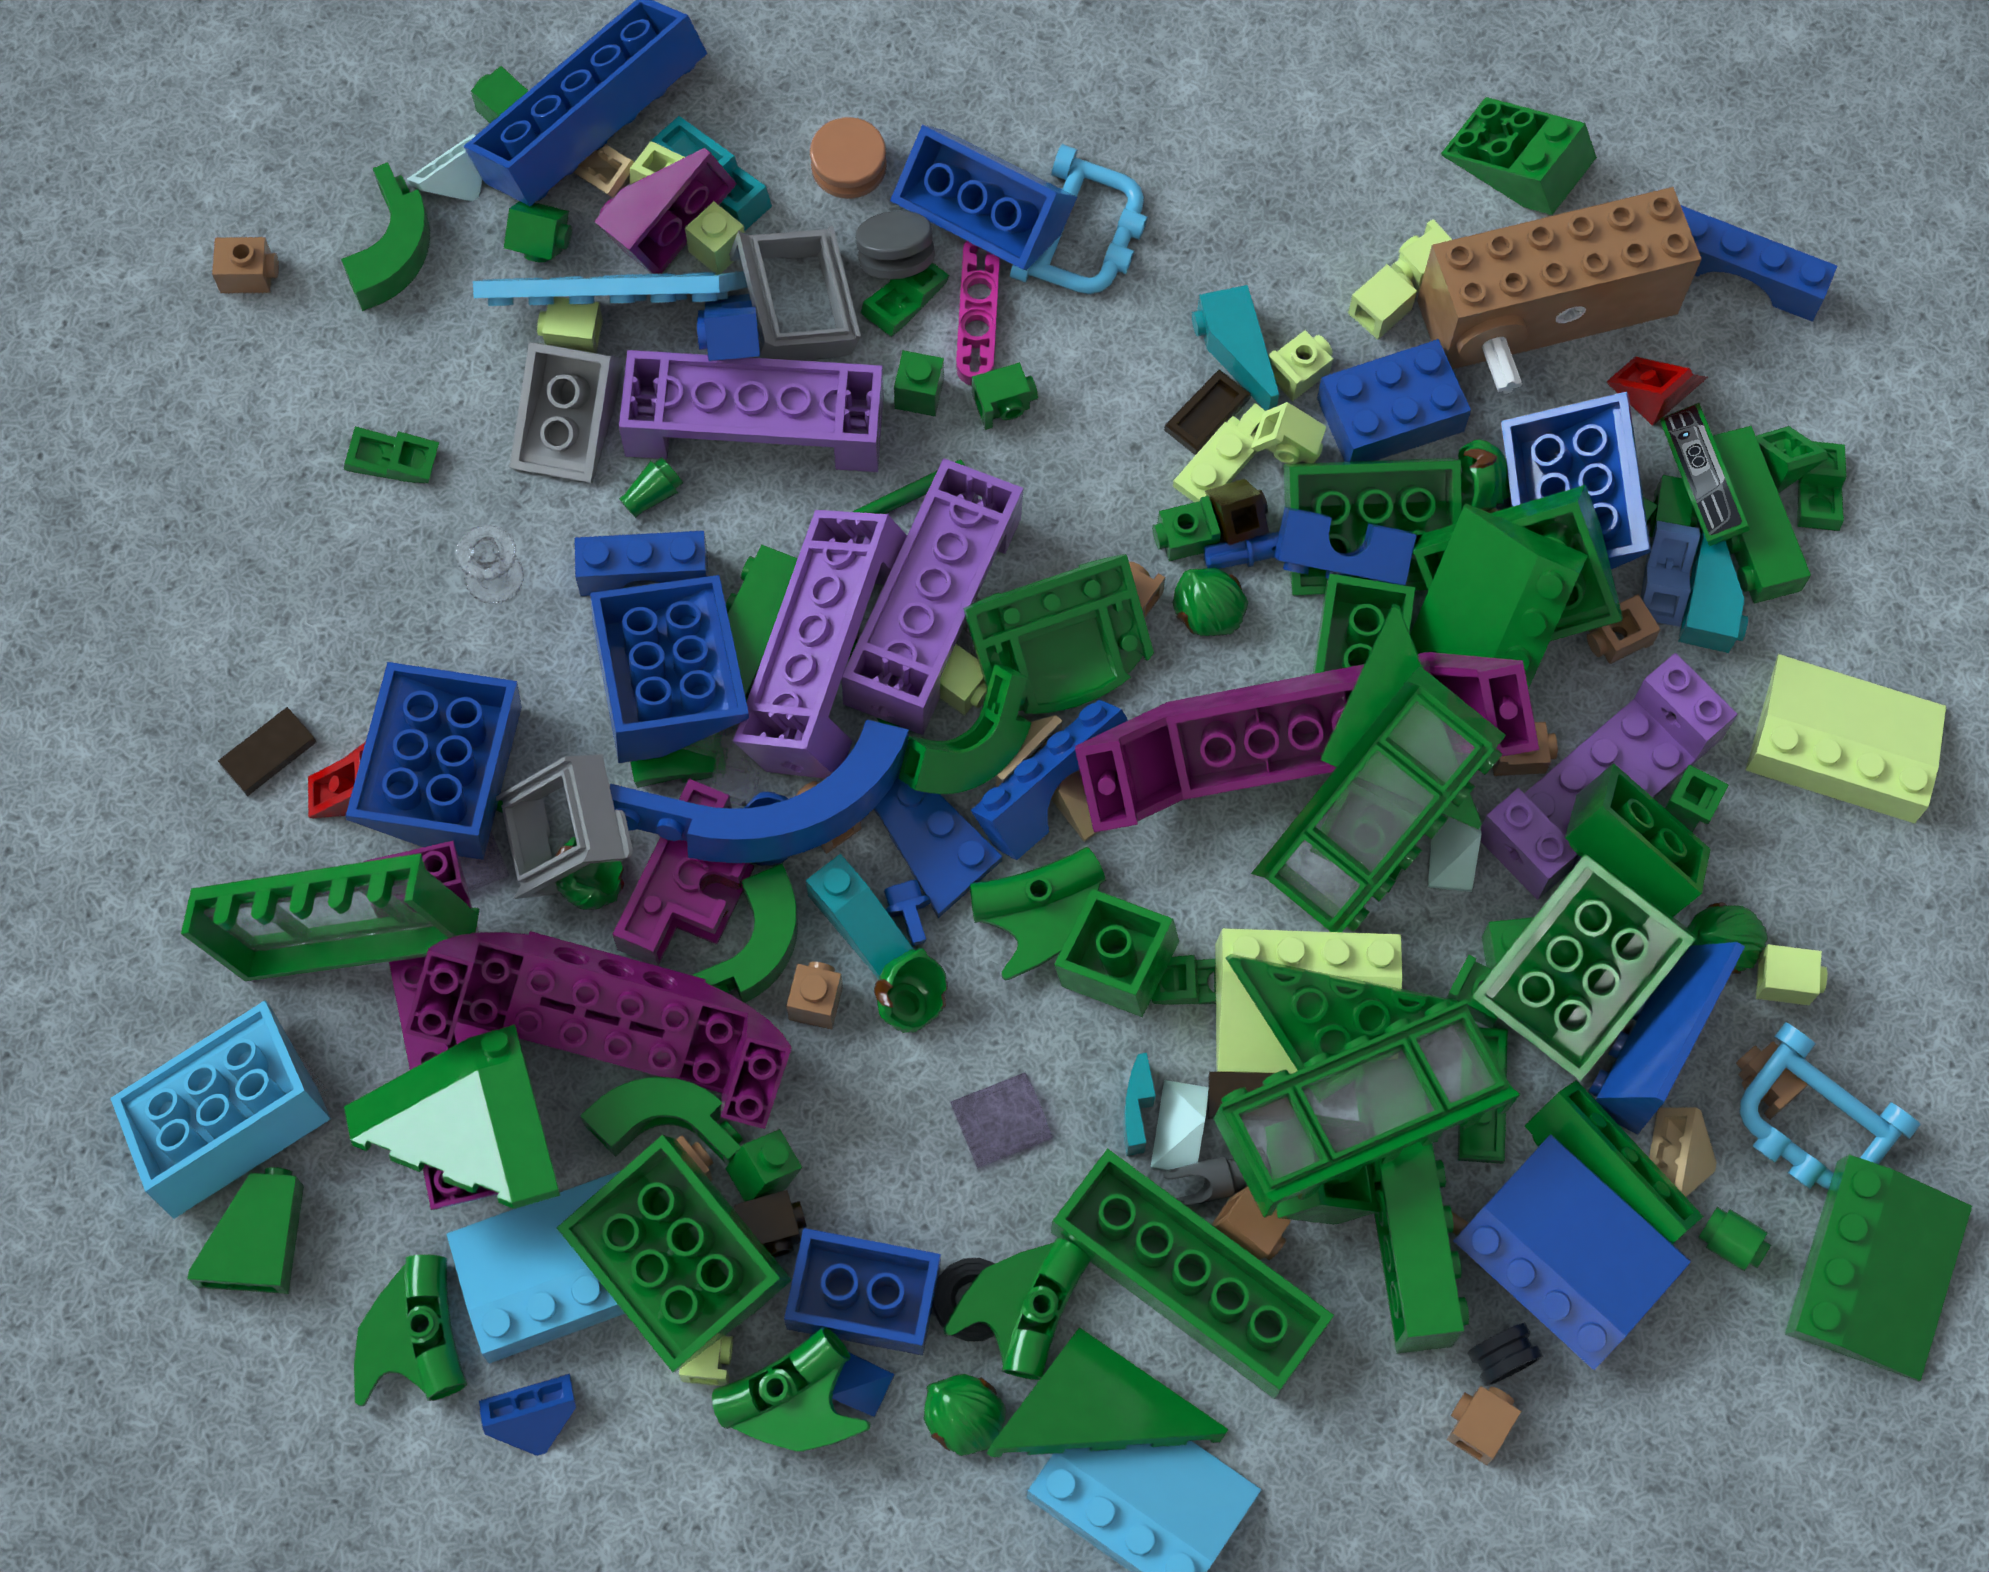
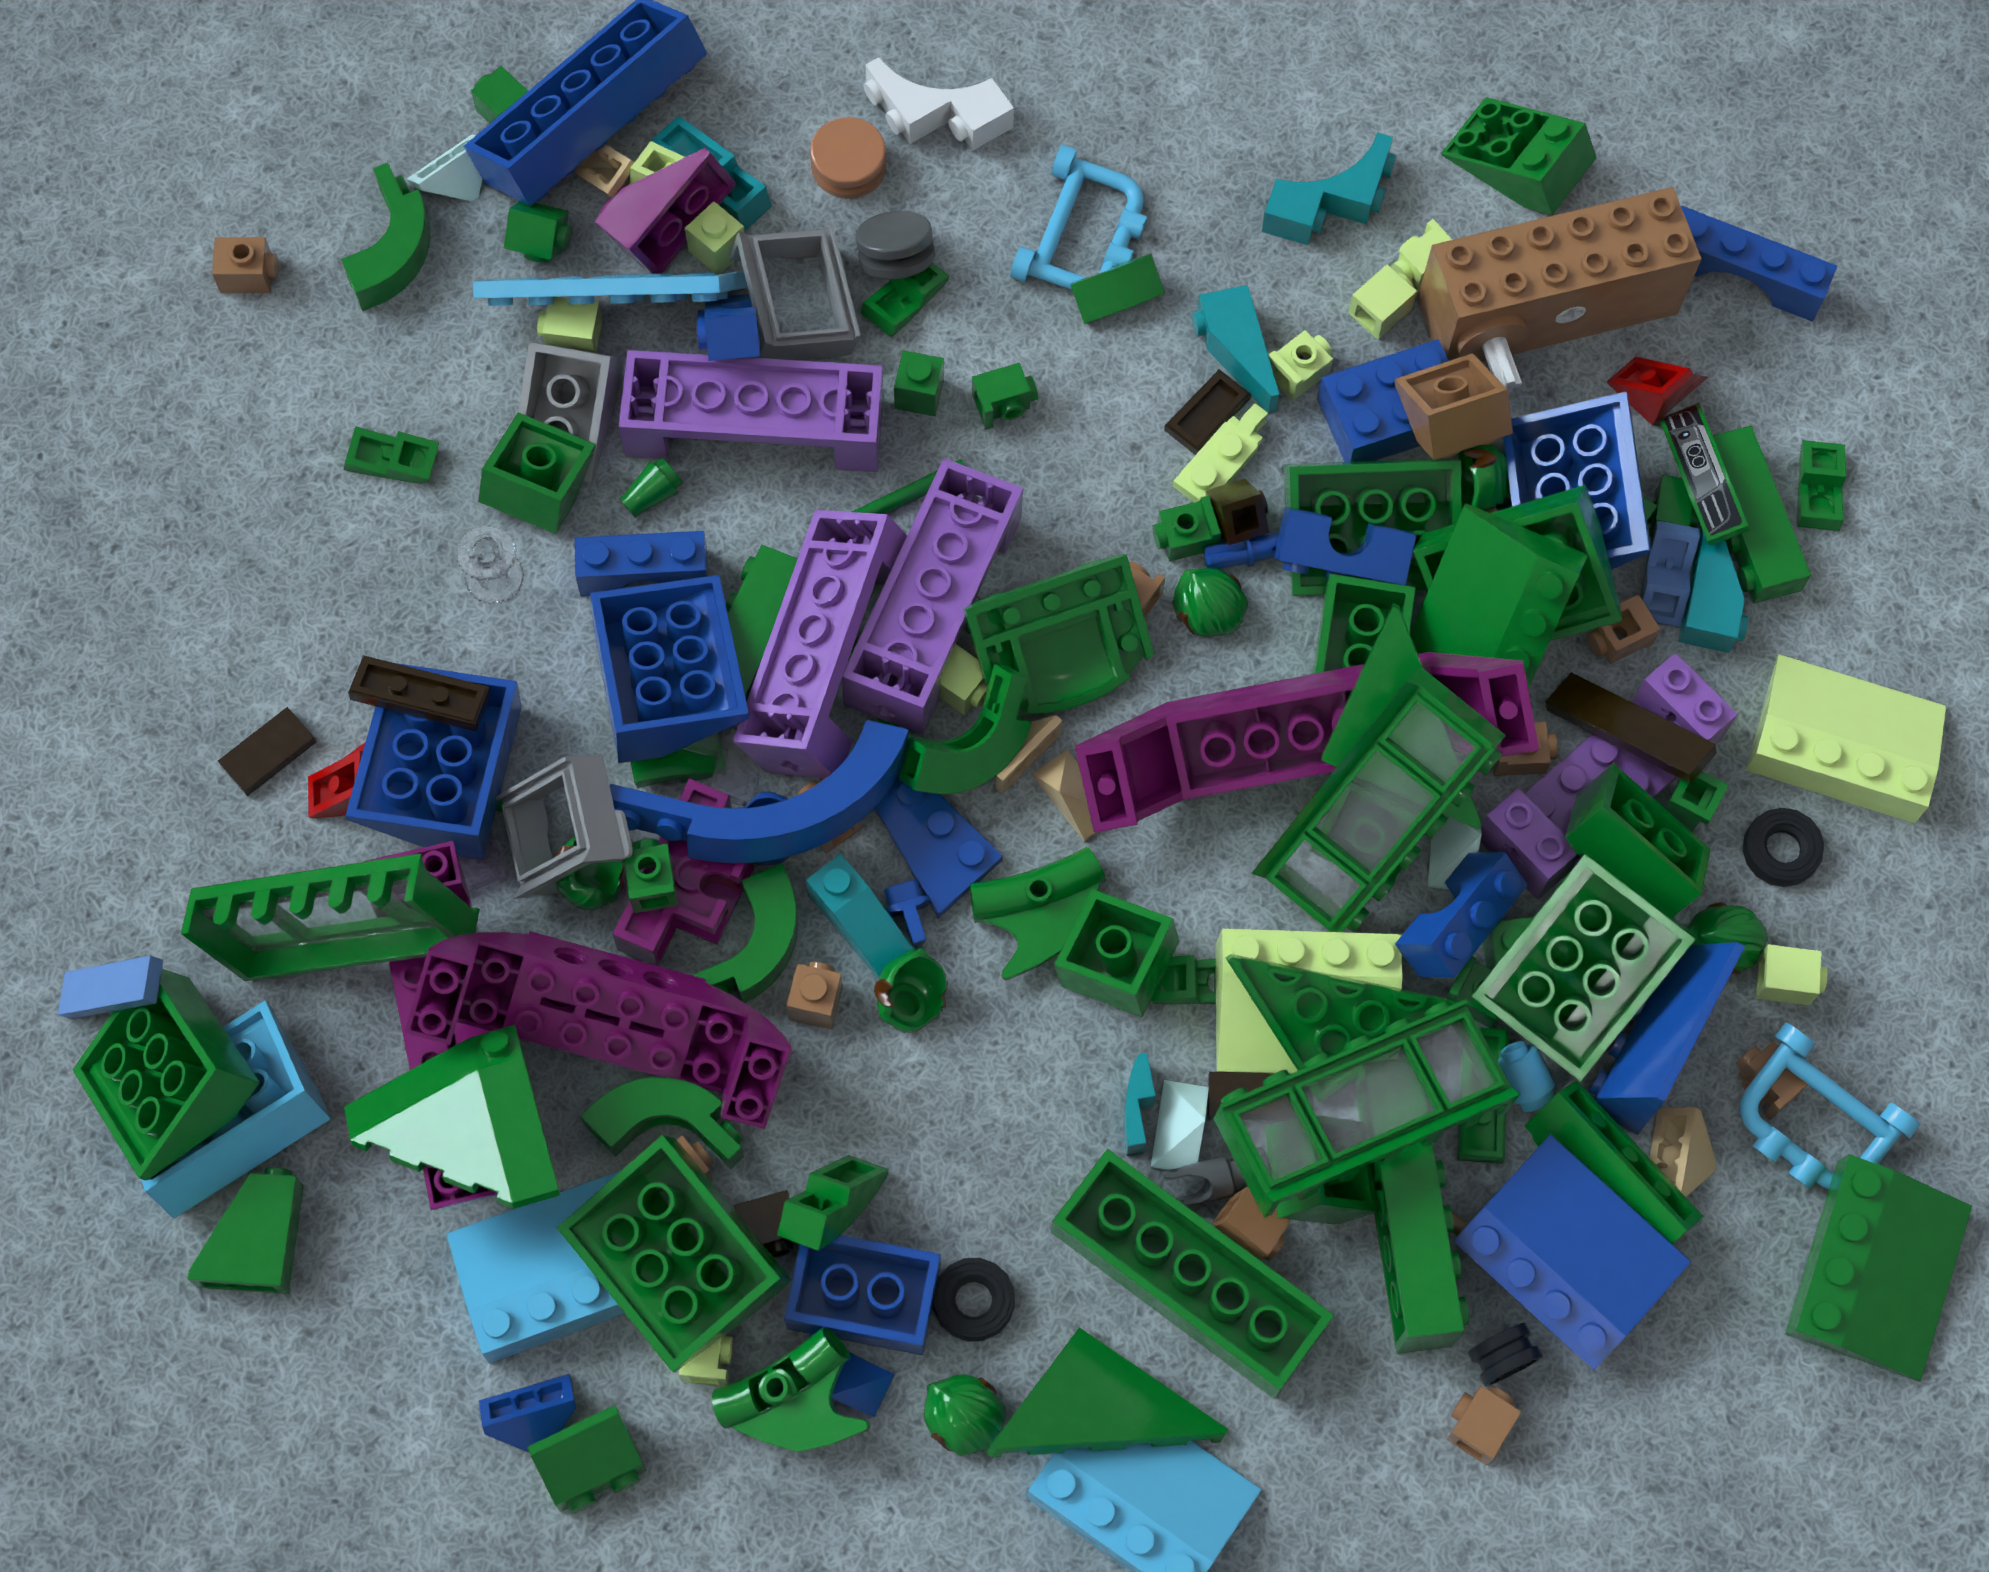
(110, 987): none -> medium blue tile
(164, 1076): none -> green slope
(390, 1339): green pin -> none
(419, 693): none -> dark brown tile
(535, 472): none -> green slope
(588, 1460): none -> green slope
(655, 889): none -> green brick
(763, 1166): green brick -> none
(831, 1201): none -> green slope
(972, 112): none -> white arch
(975, 309): dark pink beam -> none
(982, 197): blue slope -> none
(1001, 1120): clear purple piece -> none
(1004, 1302): green pin -> none
(1017, 809): blue arch -> none
(1117, 288): none -> green slope
(1289, 435): yellowish green brick -> none
(1301, 207): none -> teal arch
(1445, 940): none -> blue arch
(1455, 406): none -> medium nougat slope
(1527, 1075): none -> medium azure brick
(1631, 727): none -> dark brown tile
(1735, 1239): green brick -> none
(1789, 455): green slope -> none
(1794, 824): none -> black tyre

